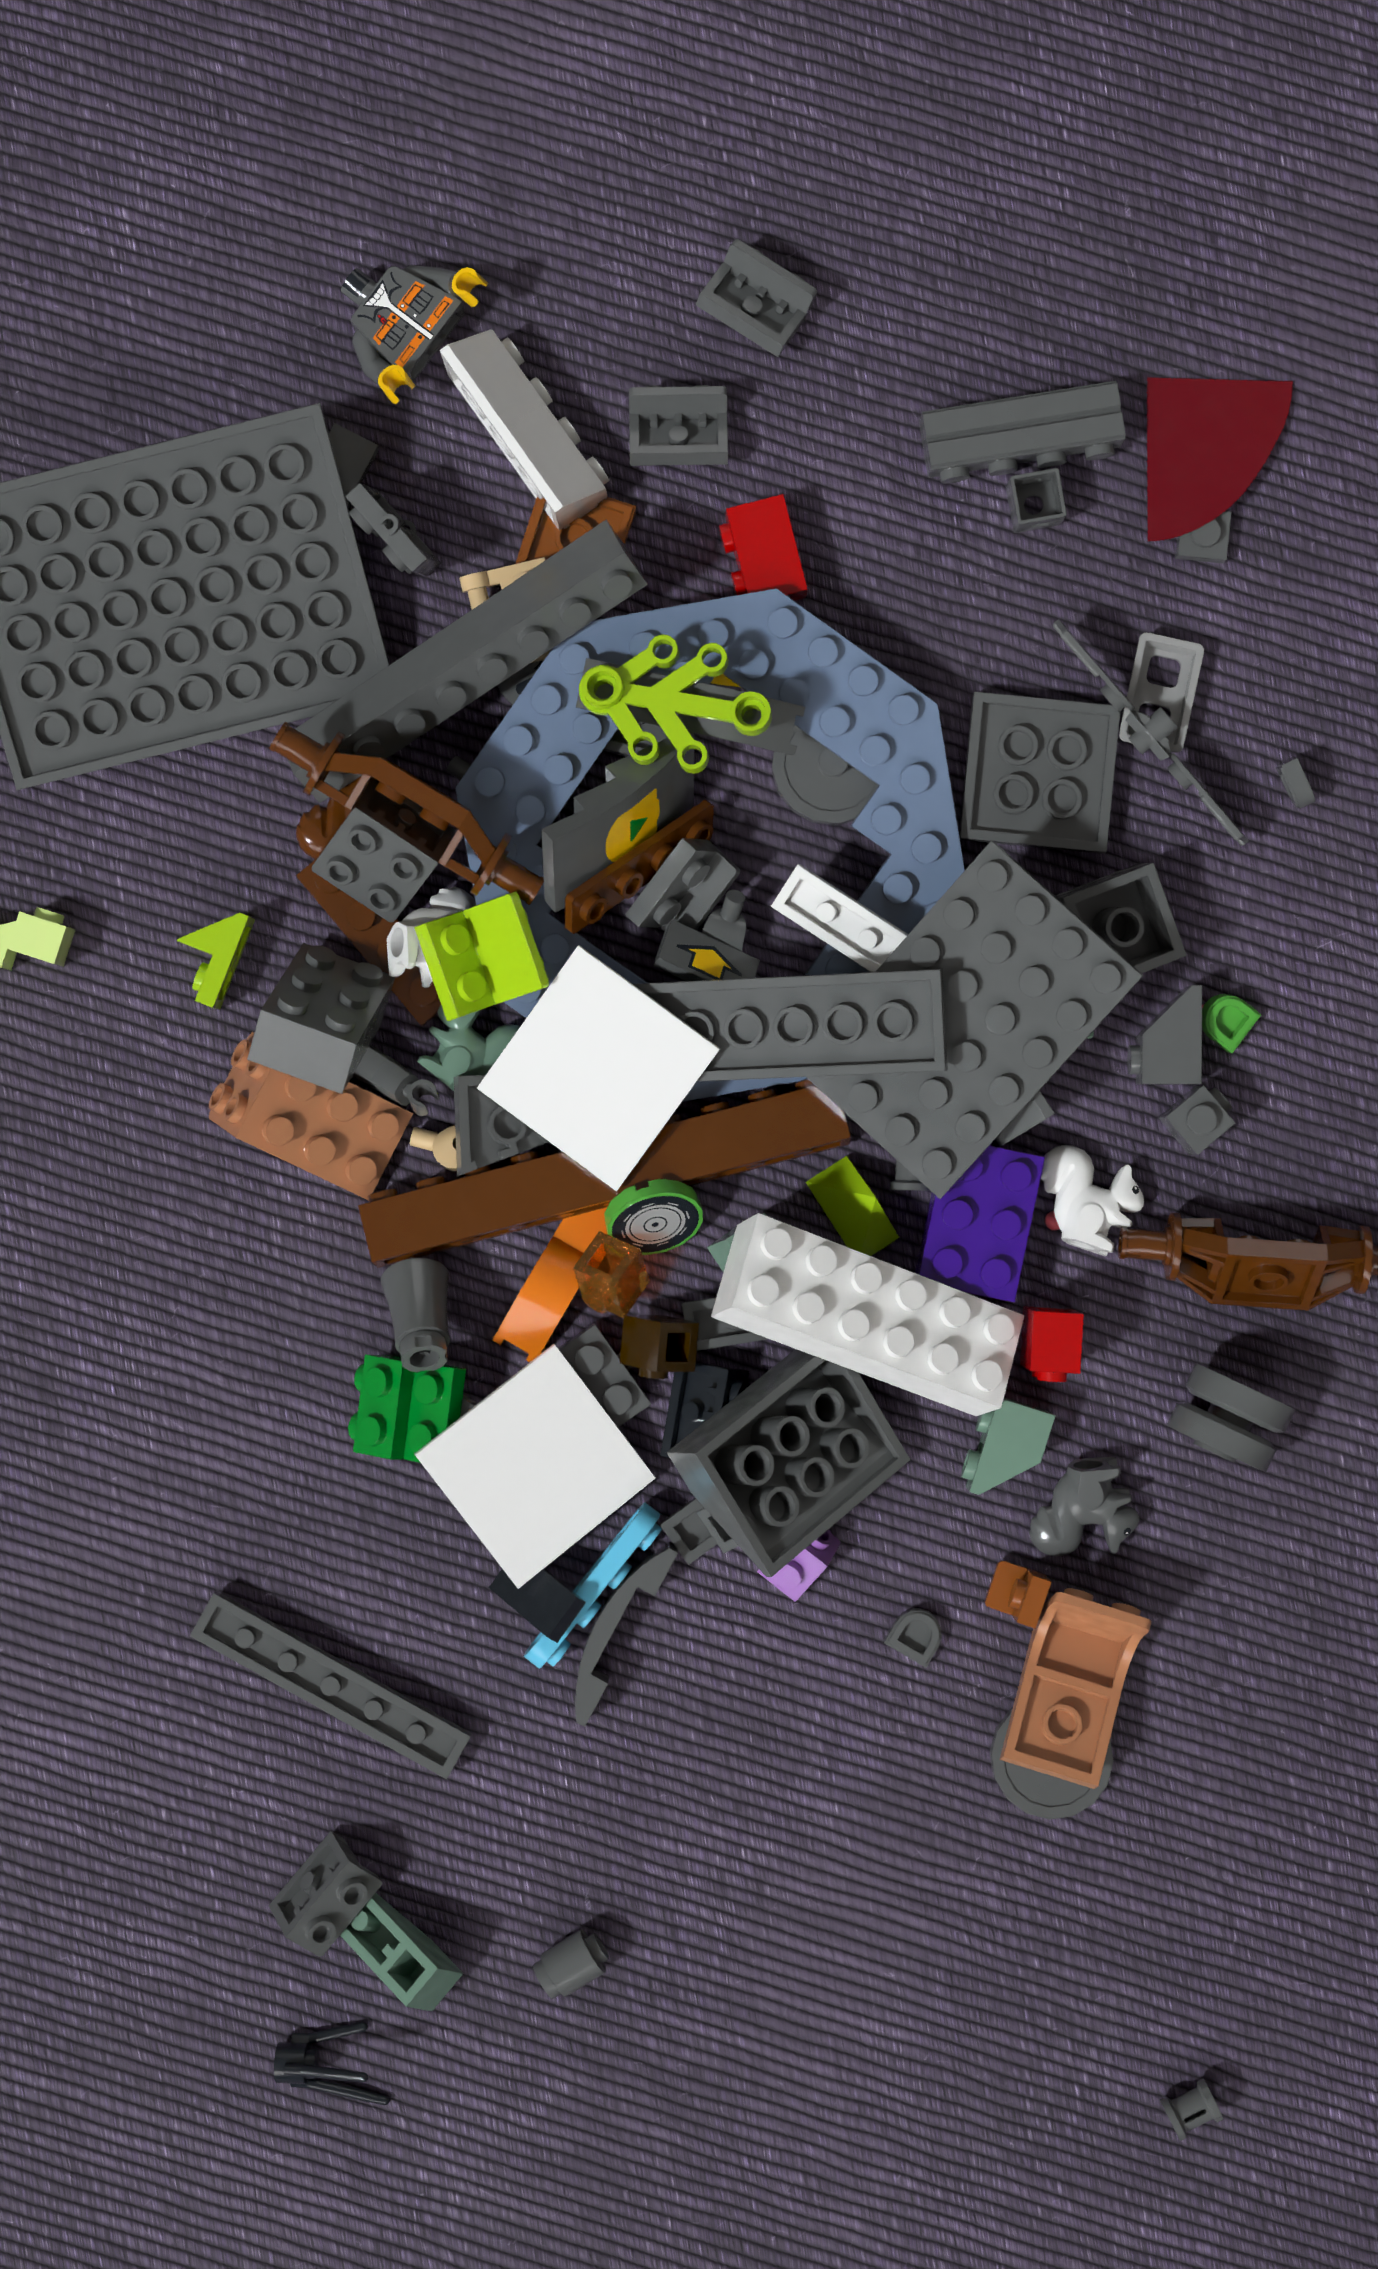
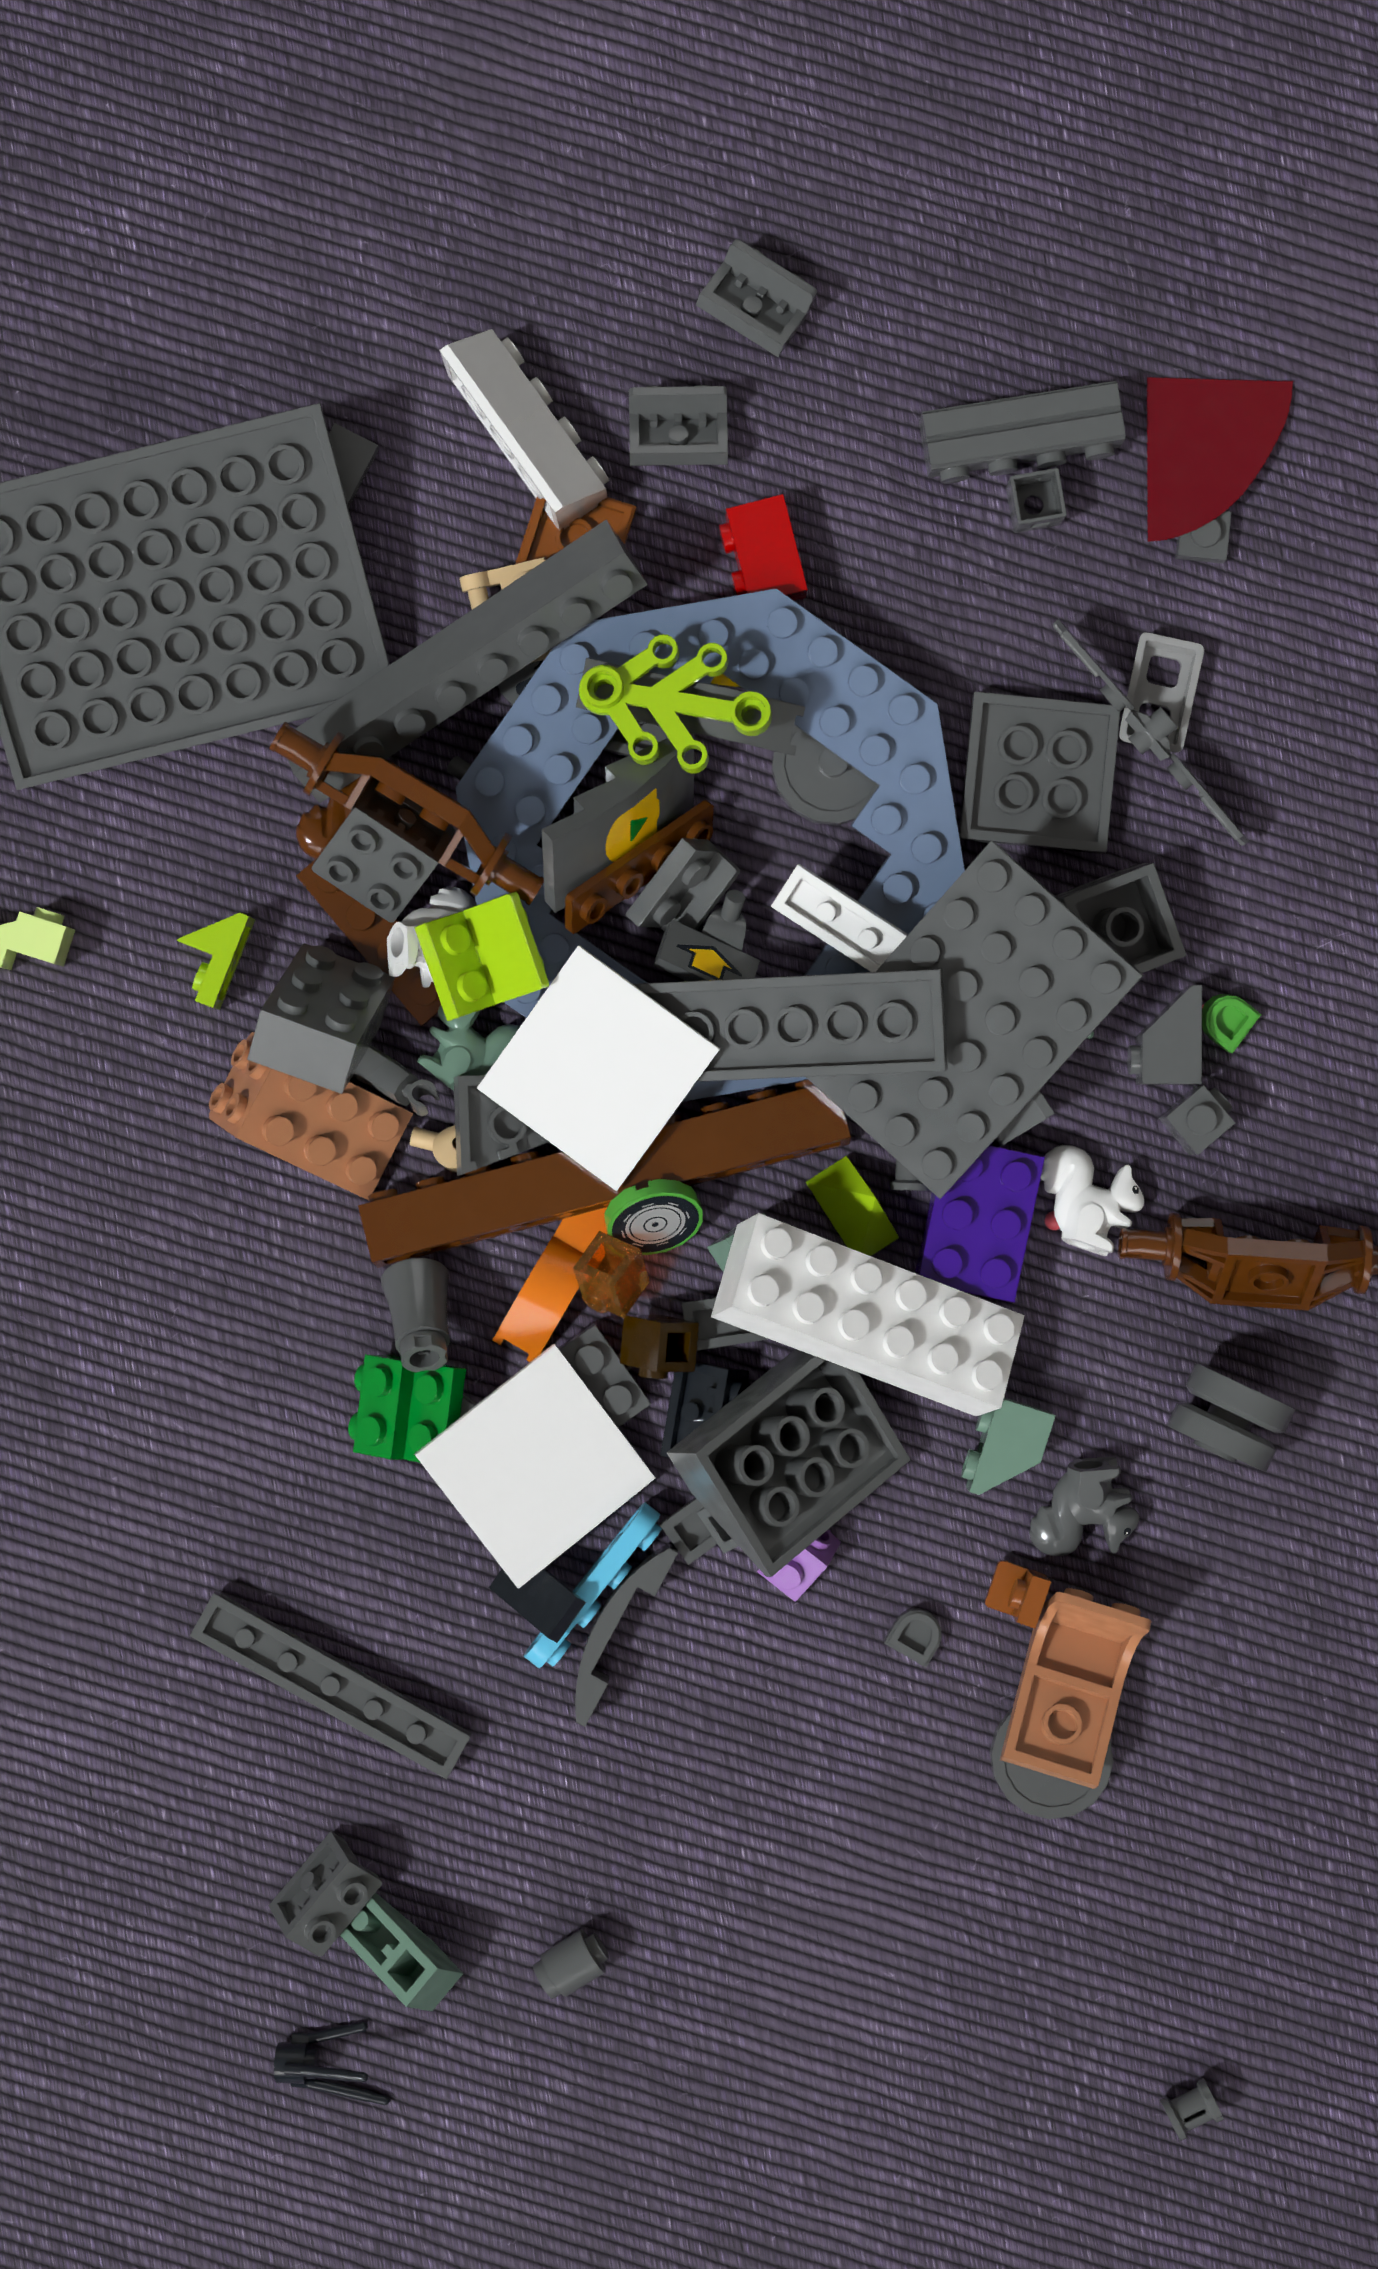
(378, 517): dark grey plate -> none
(405, 319): torso -> none
(1051, 1342): red brick -> none
(1295, 782): dark grey tile -> none

